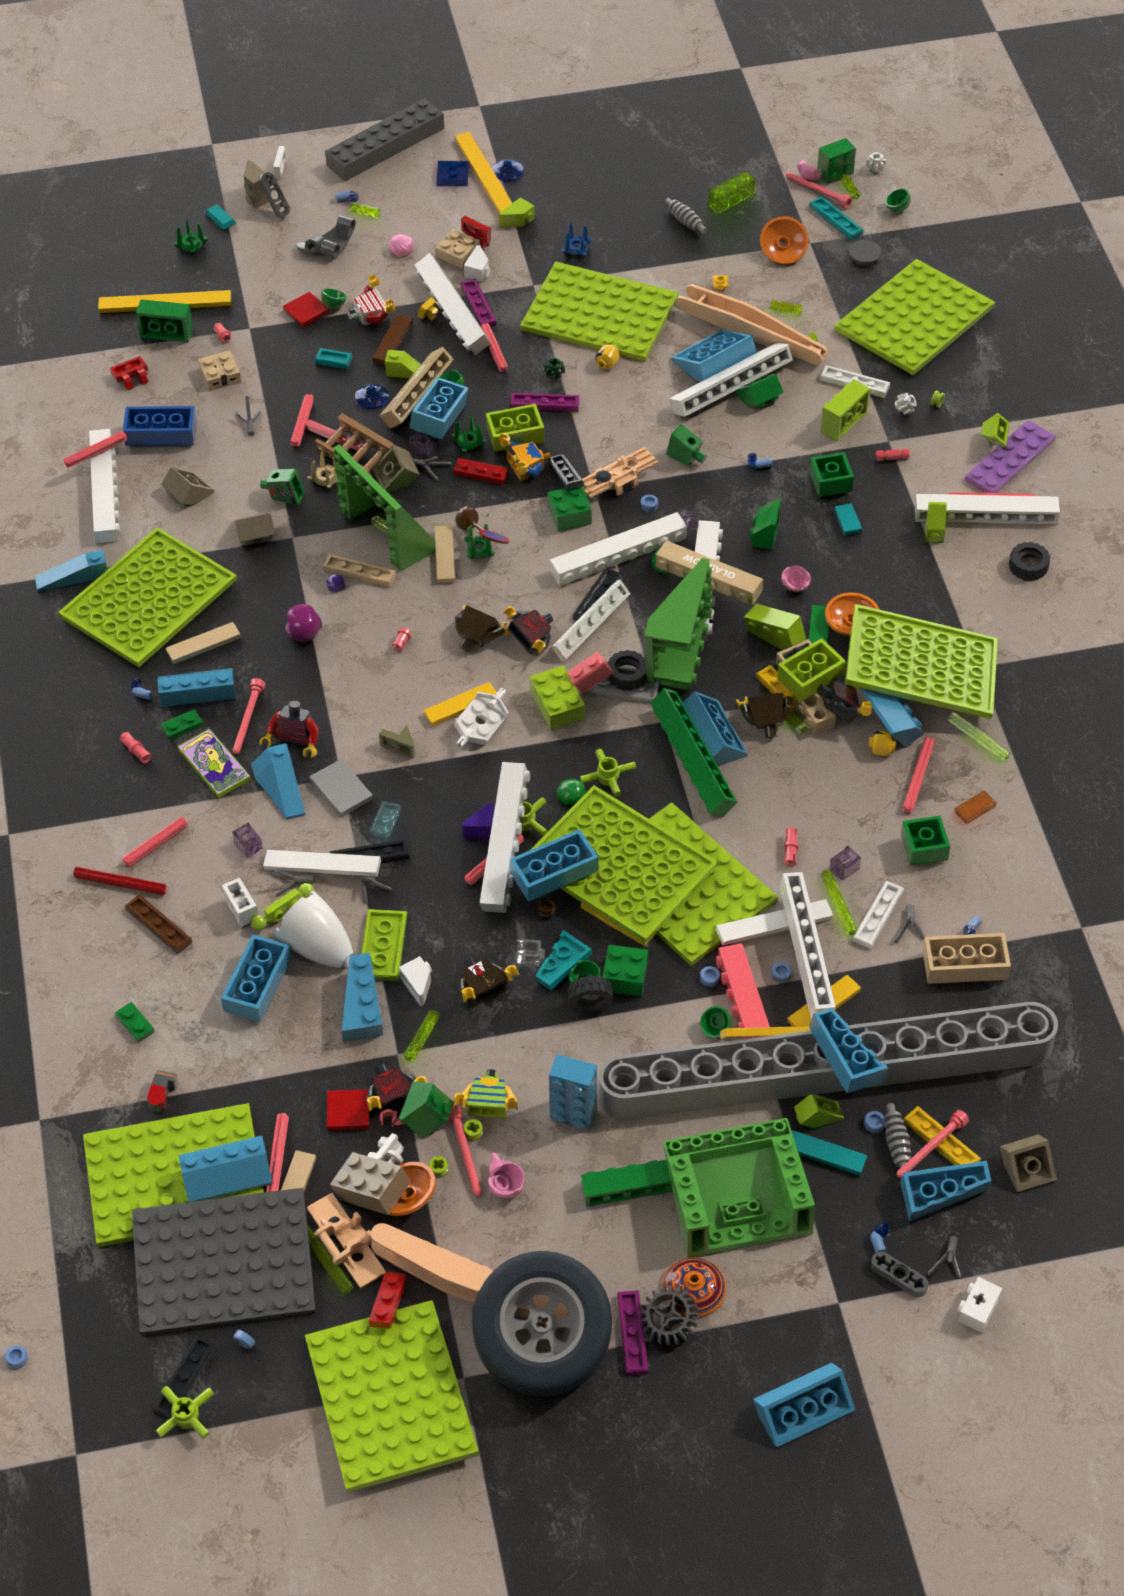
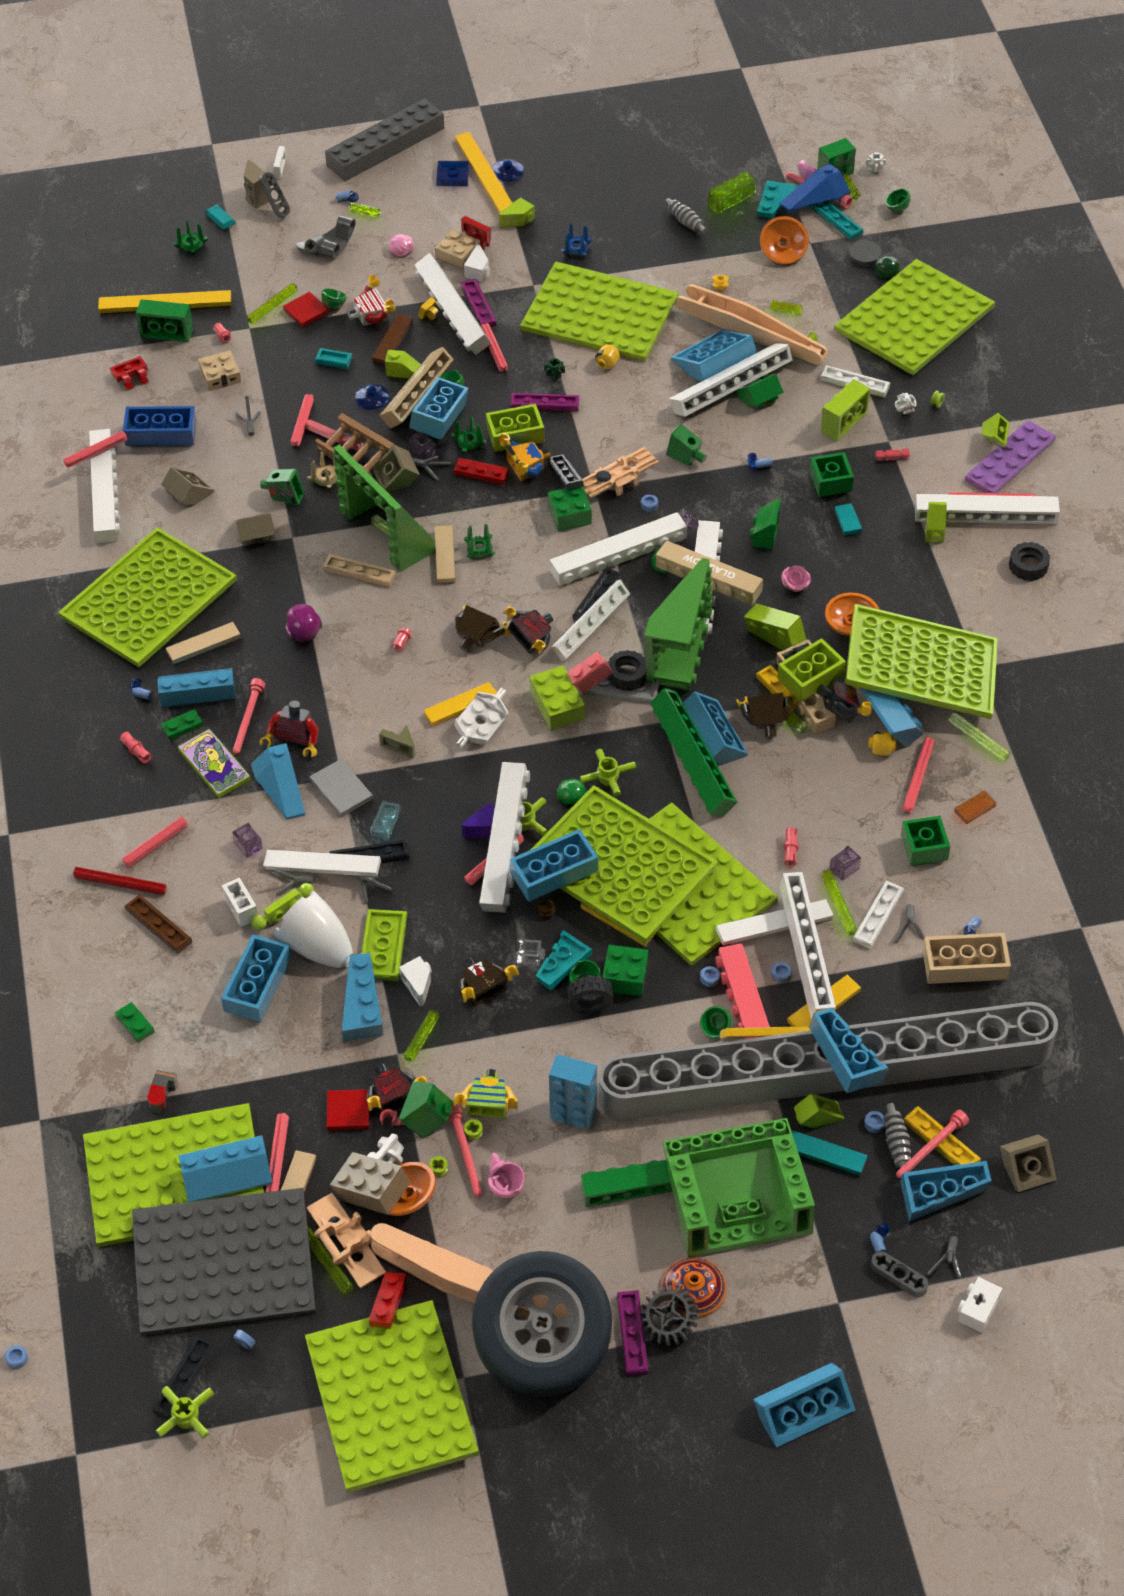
(77, 570): dark azure wedge -> none
(272, 303): none -> clear neon green axle
(335, 582): dark purple tile -> none
(468, 517): reddish brown piece -> none
(772, 196): none -> teal wing
(818, 624): green tile -> none
(821, 186): none -> blue wedge
(887, 267): none -> dark green hair

